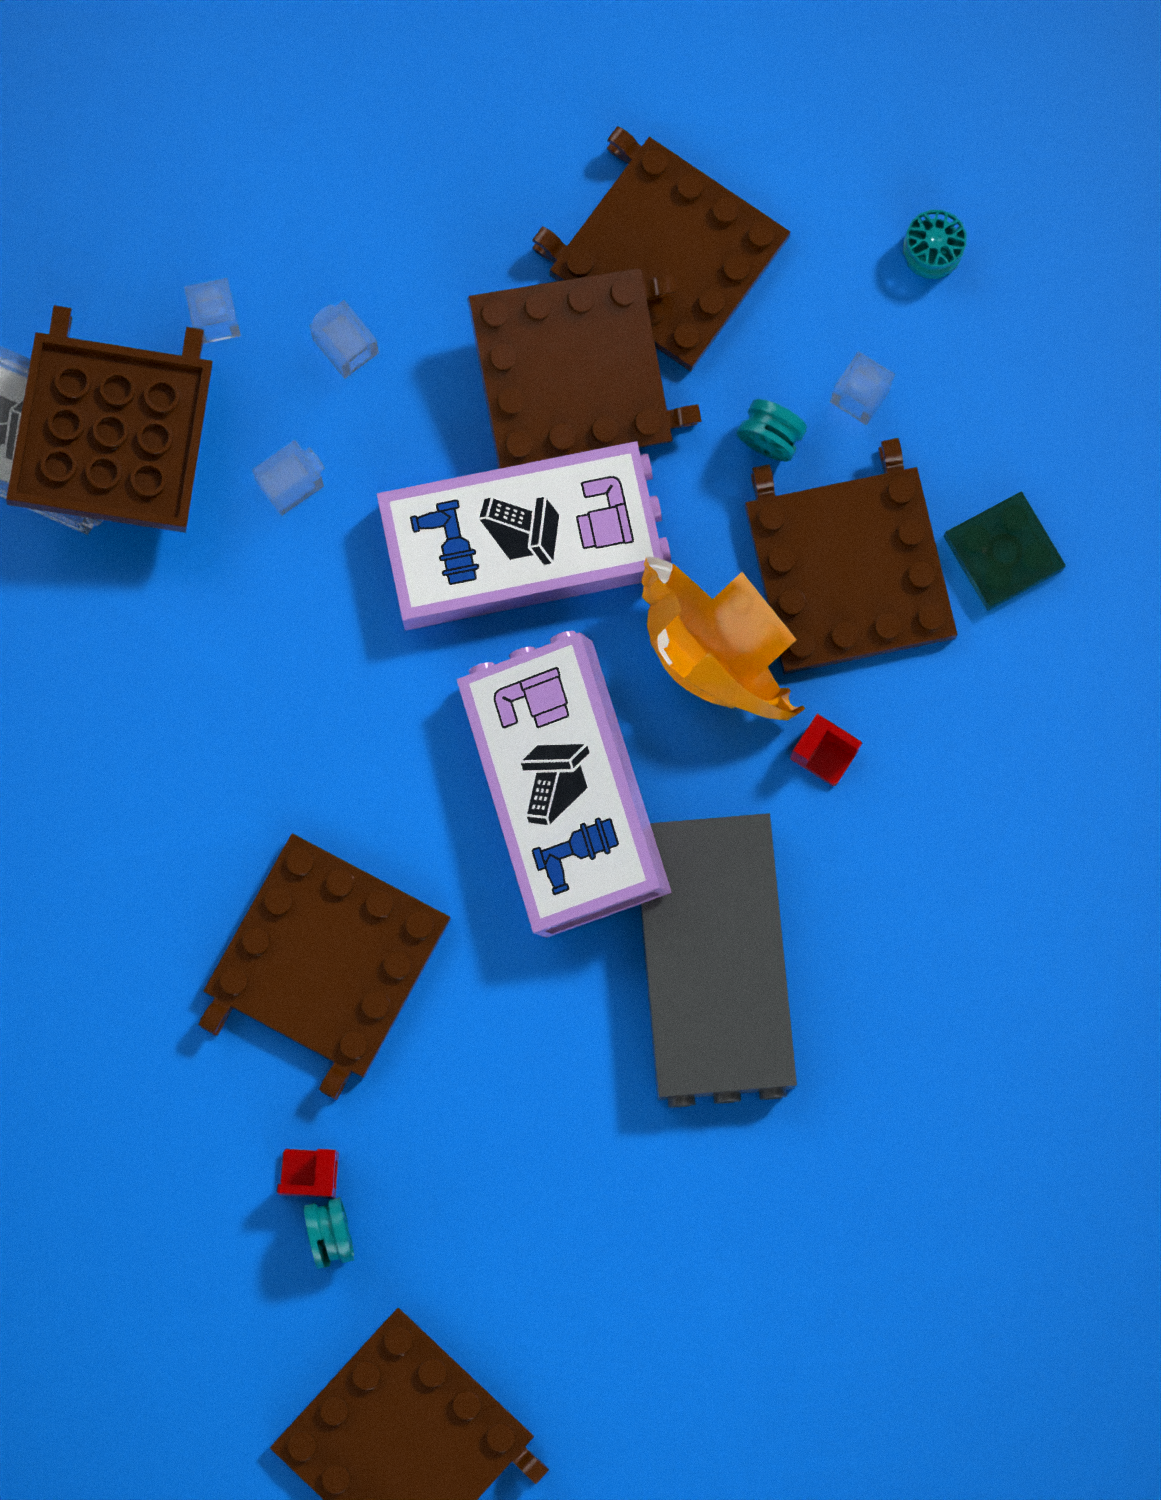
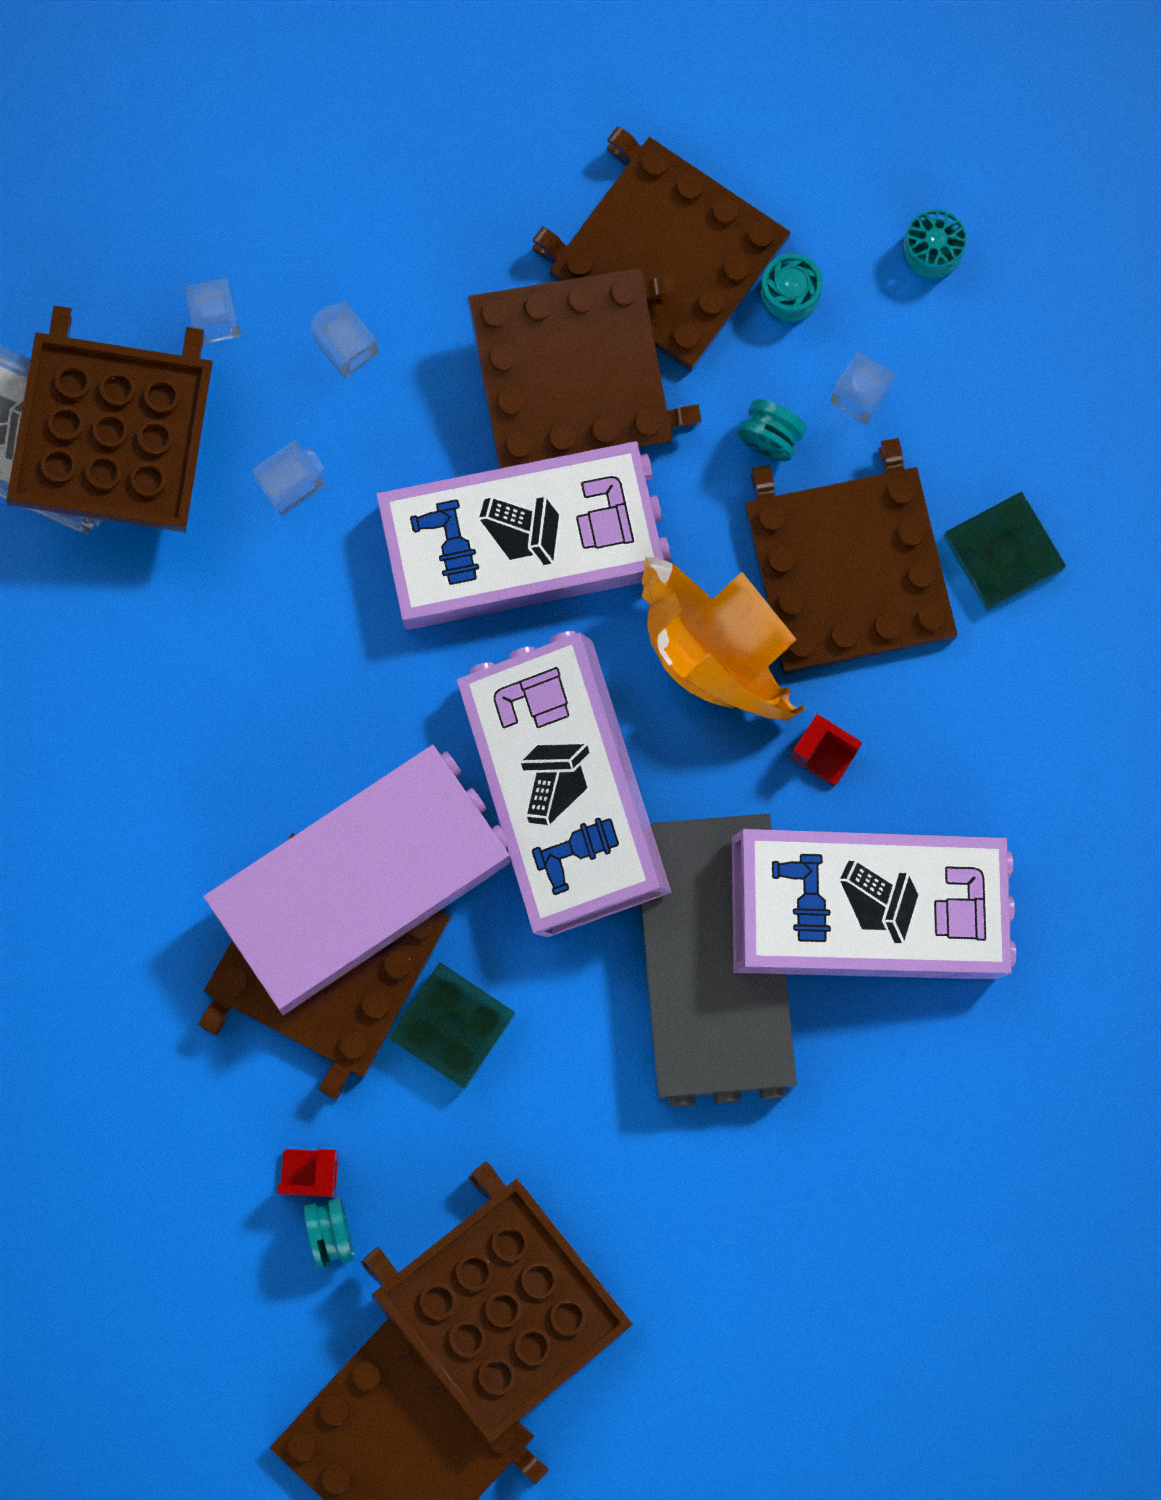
(359, 878): none -> lavender brick
(452, 1025): none -> clear green plate
(499, 1307): none -> reddish brown plate
(791, 288): none -> teal wheel
(871, 904): none -> brick

